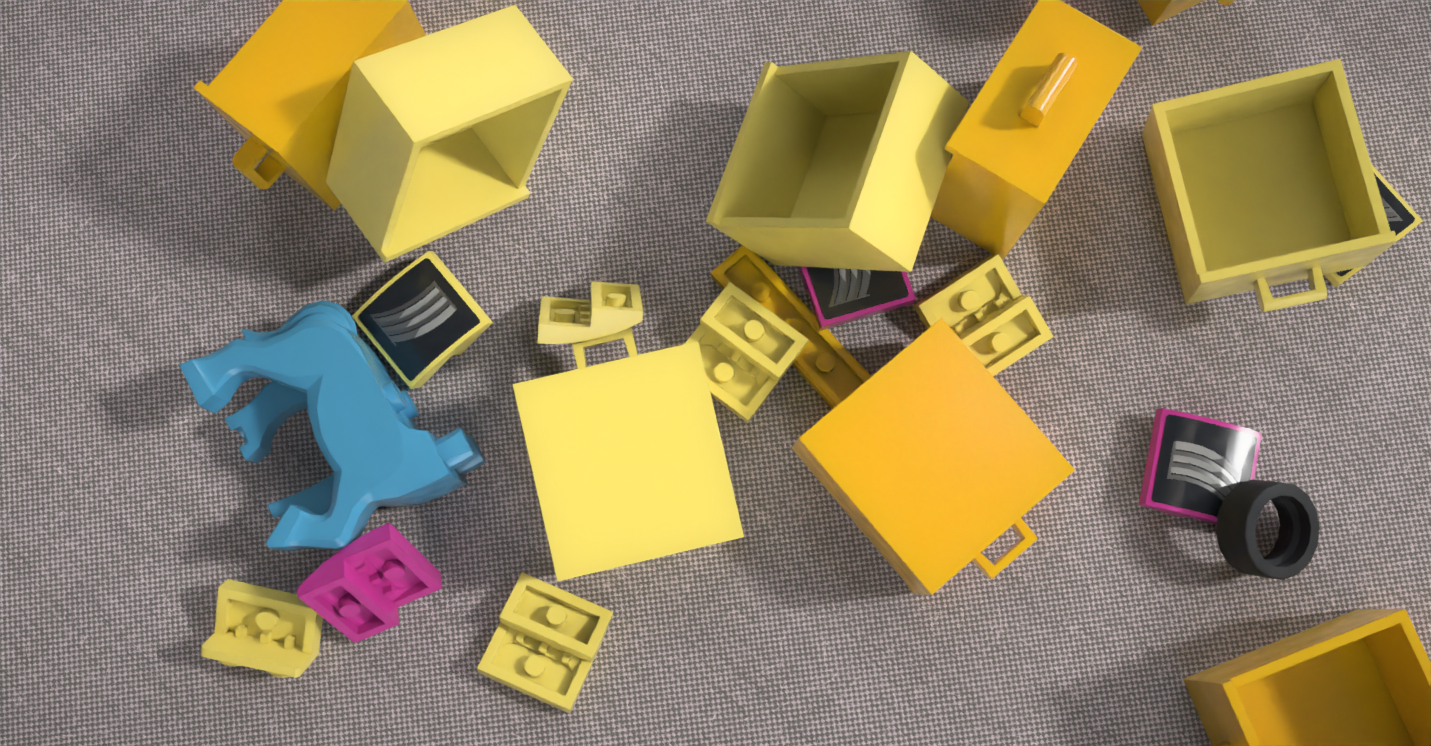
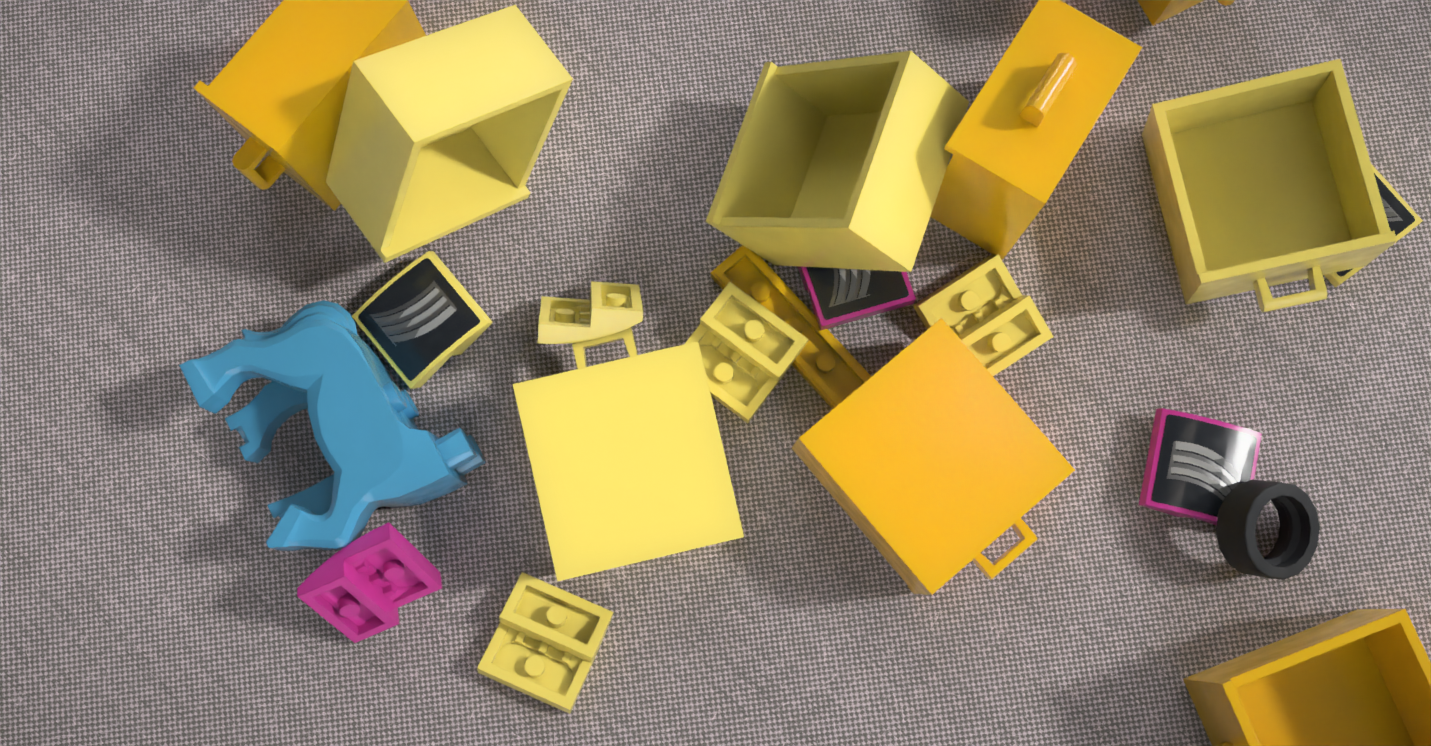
(263, 630): light yellow bracket -> none

